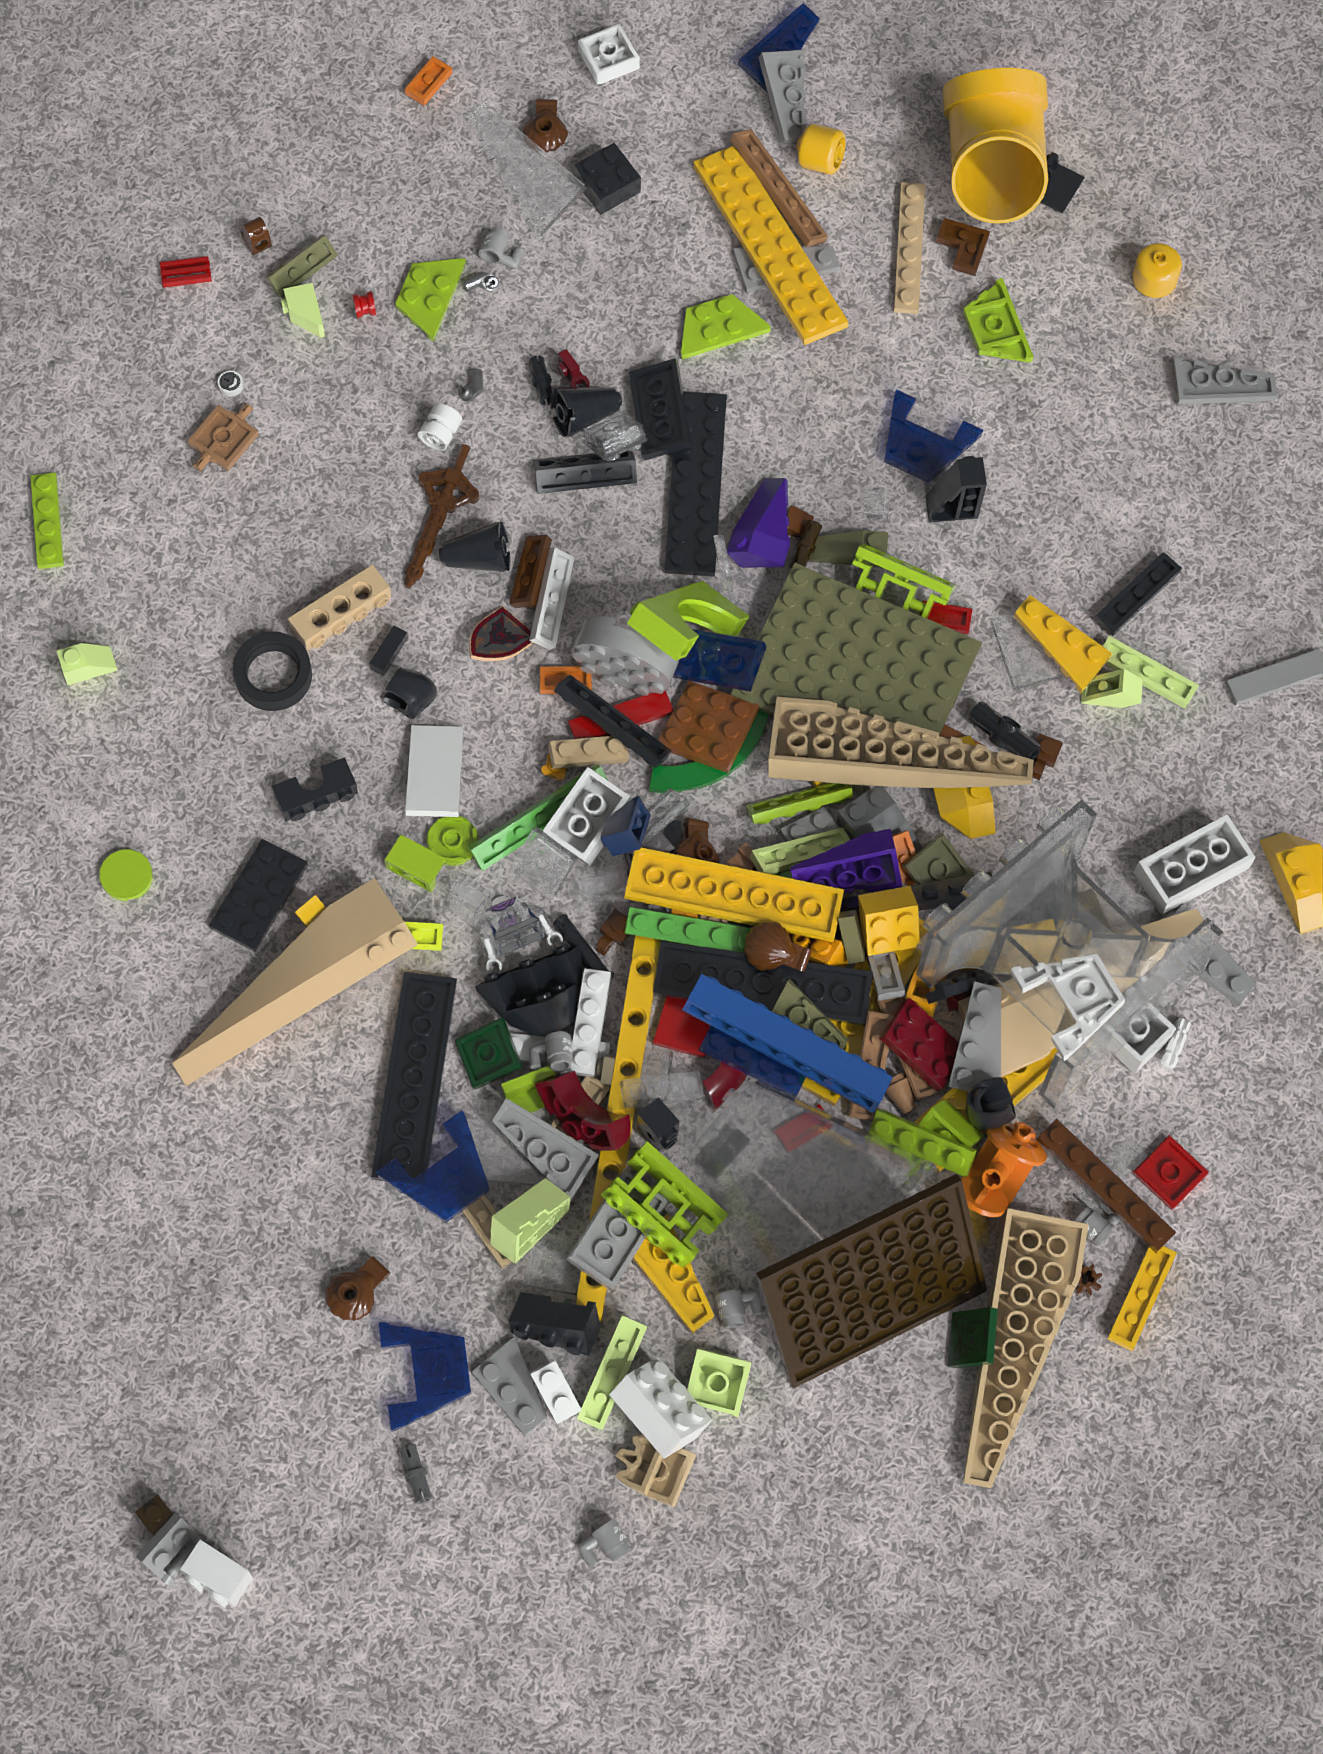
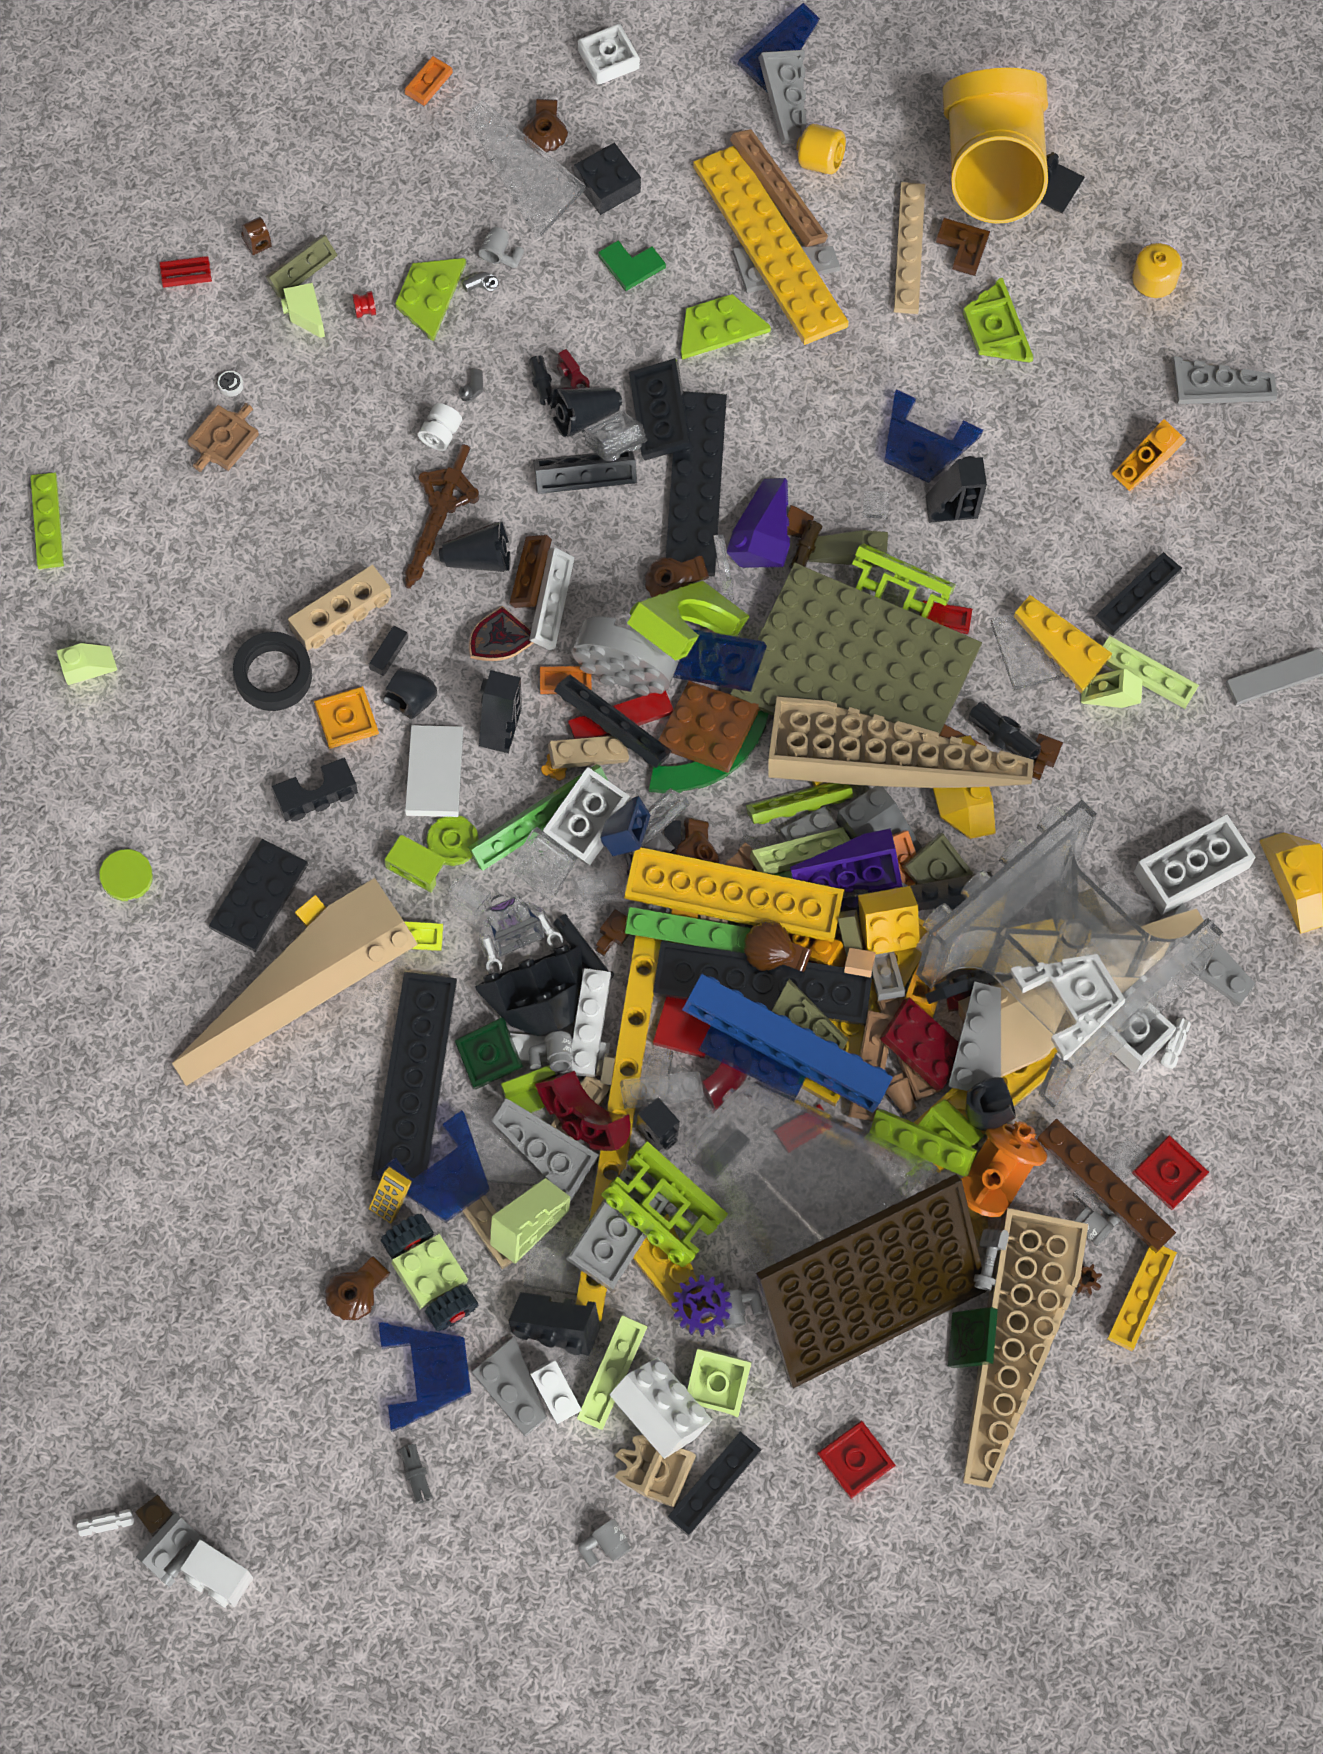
(105, 1522): none -> white axle
(346, 717): none -> light orange tile
(390, 1195): none -> yellow tile
(429, 1272): none -> plate
(500, 710): none -> black wedge
(630, 270): none -> green tile
(671, 574): none -> reddish brown animal
(706, 1294): none -> dark purple gear
(714, 1484): none -> black plate
(856, 1459): none -> red tile
(860, 962): none -> light nougat tile
(992, 1241): none -> light grey hinge
(1149, 455): none -> light orange slope

